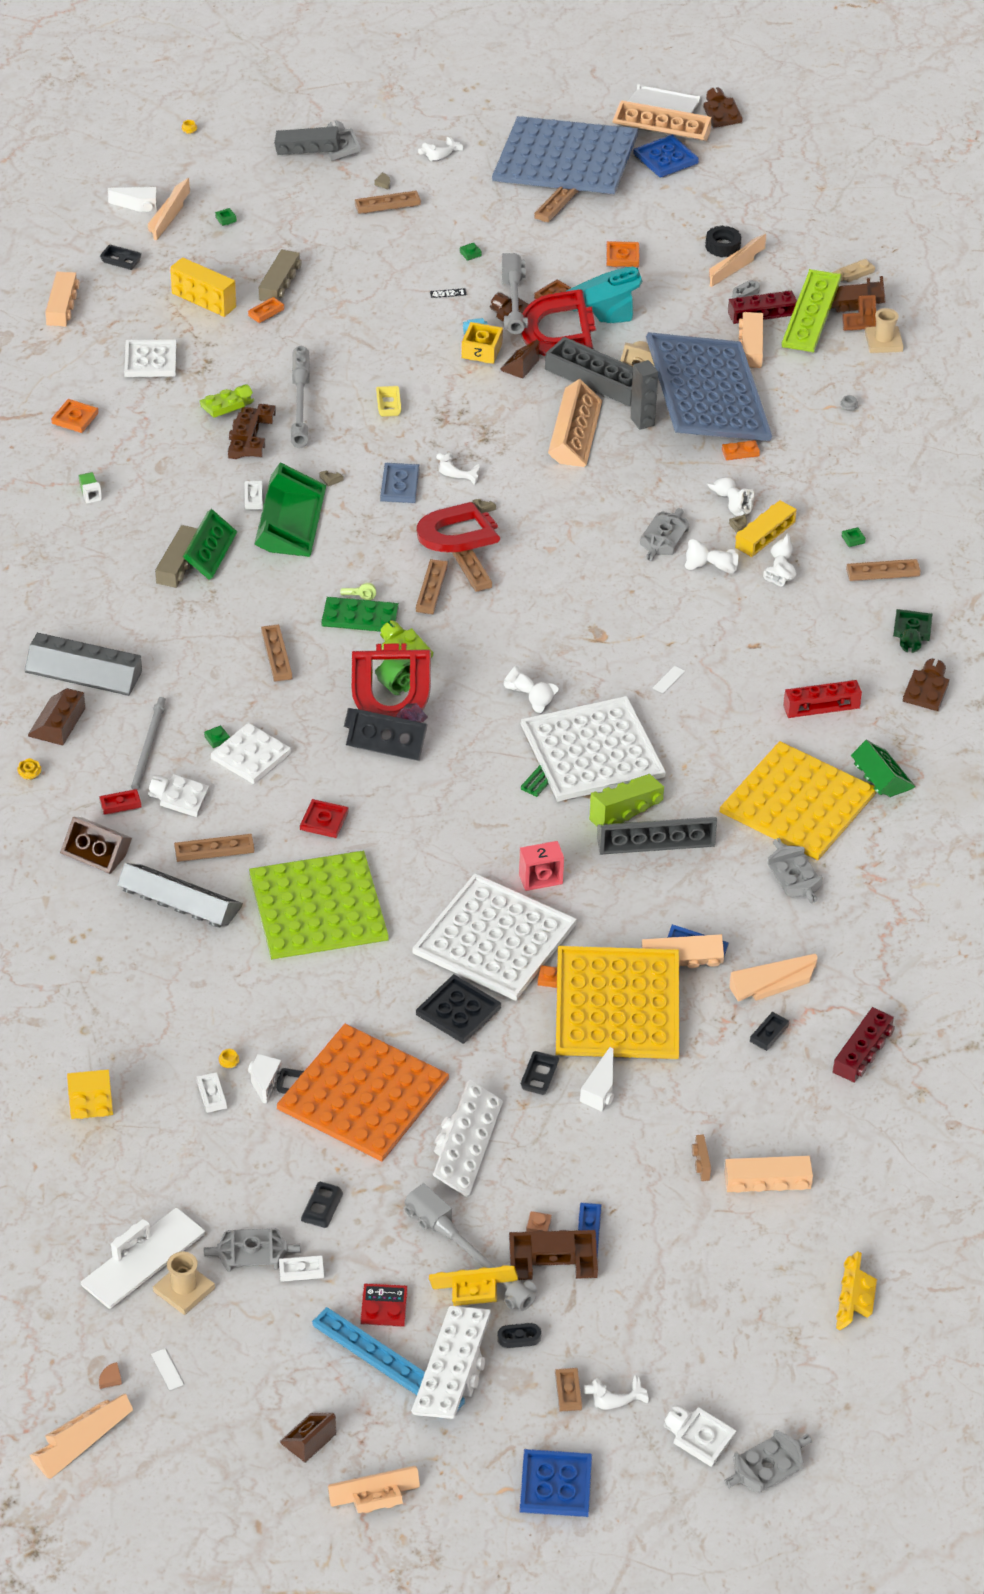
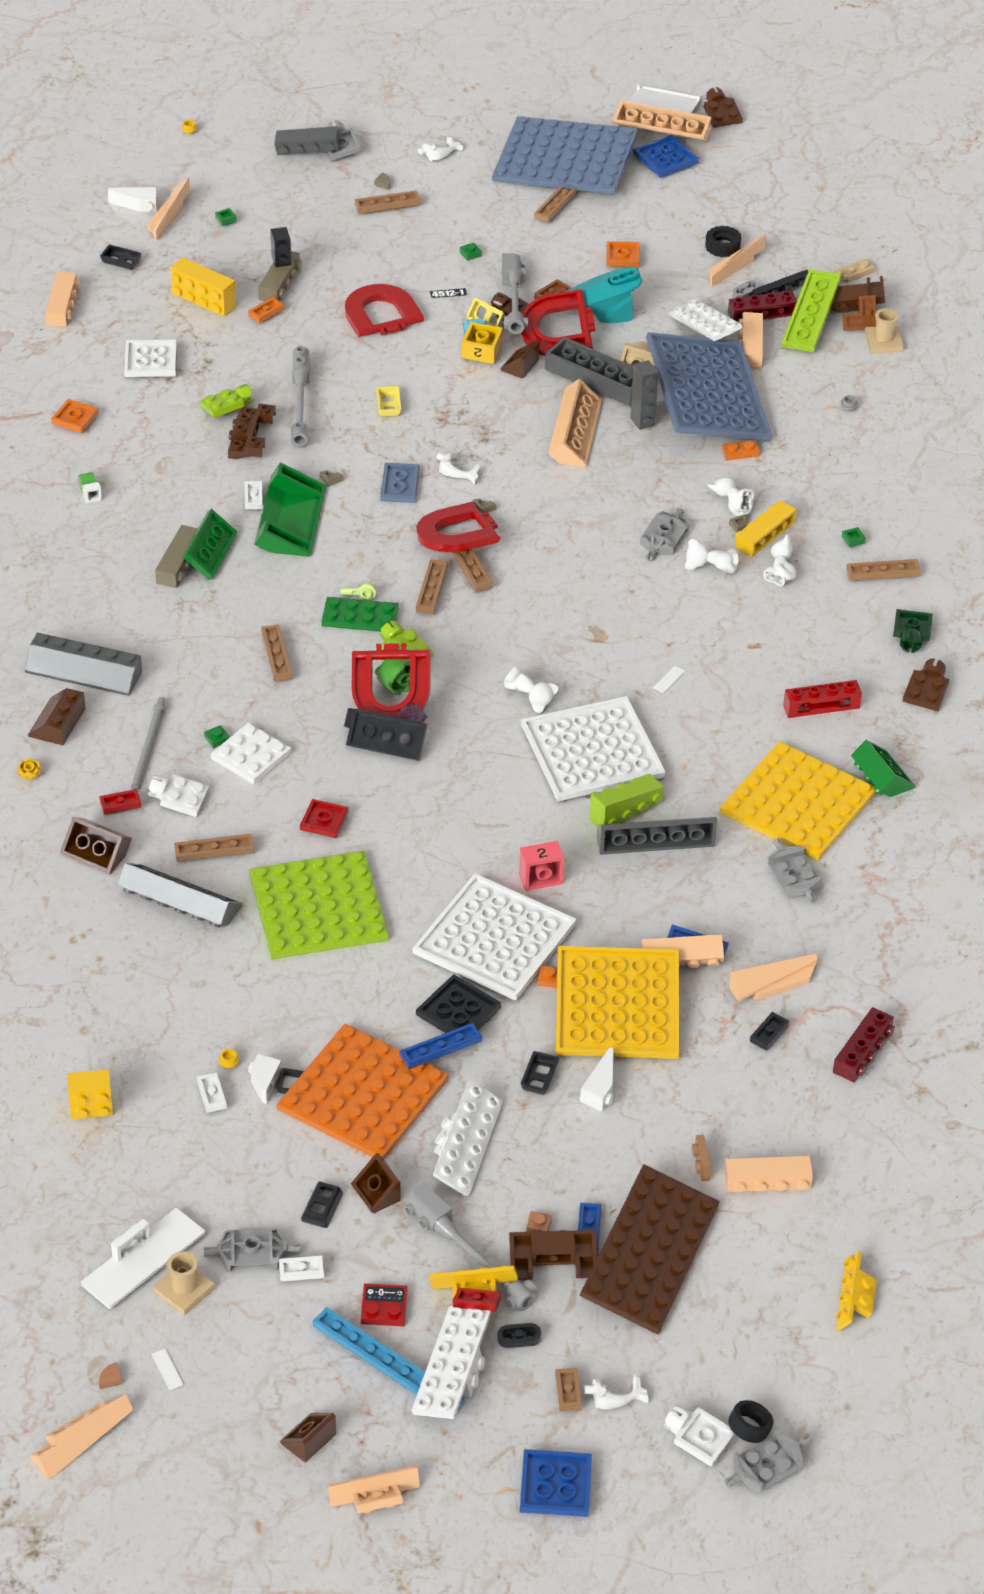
(280, 246): none -> black brick
(377, 1185): none -> reddish brown slope
(381, 292): none -> red piece
(440, 1046): none -> blue tile
(475, 306): none -> light yellow piece
(476, 1299): none -> red plate
(531, 778): green tile -> none
(650, 1249): none -> reddish brown plate
(705, 320): none -> white bracket
(745, 1430): none -> black tyre
(783, 284): none -> black plate

